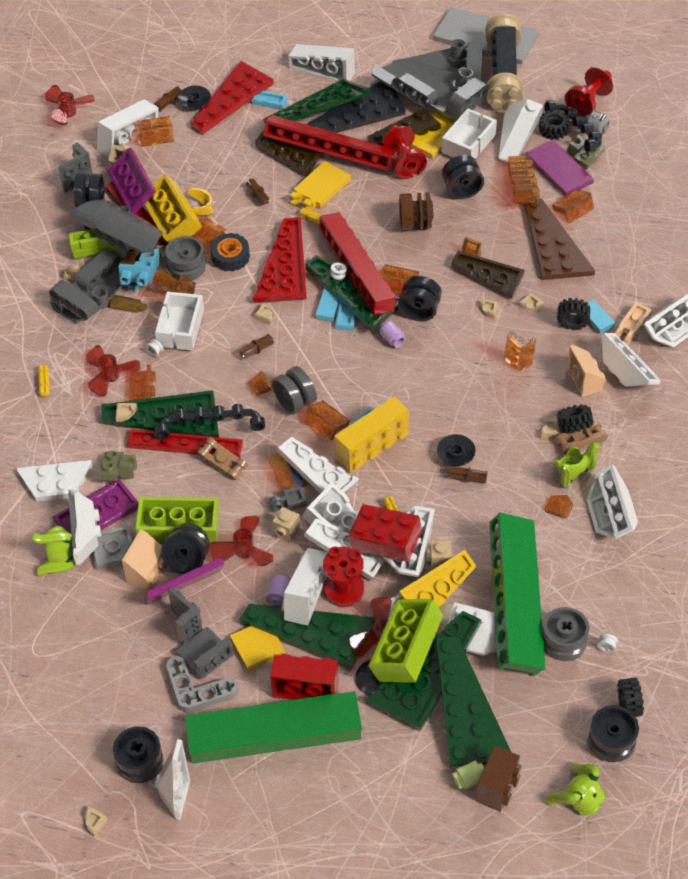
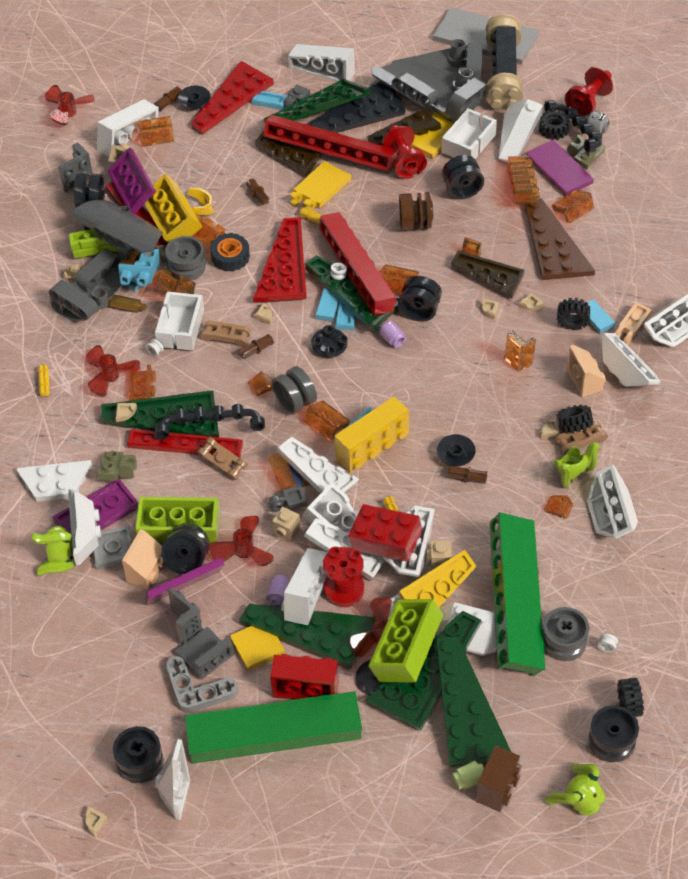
(225, 332): none -> medium nougat plate
(295, 95): none -> dark grey plate
(329, 342): none -> black dish

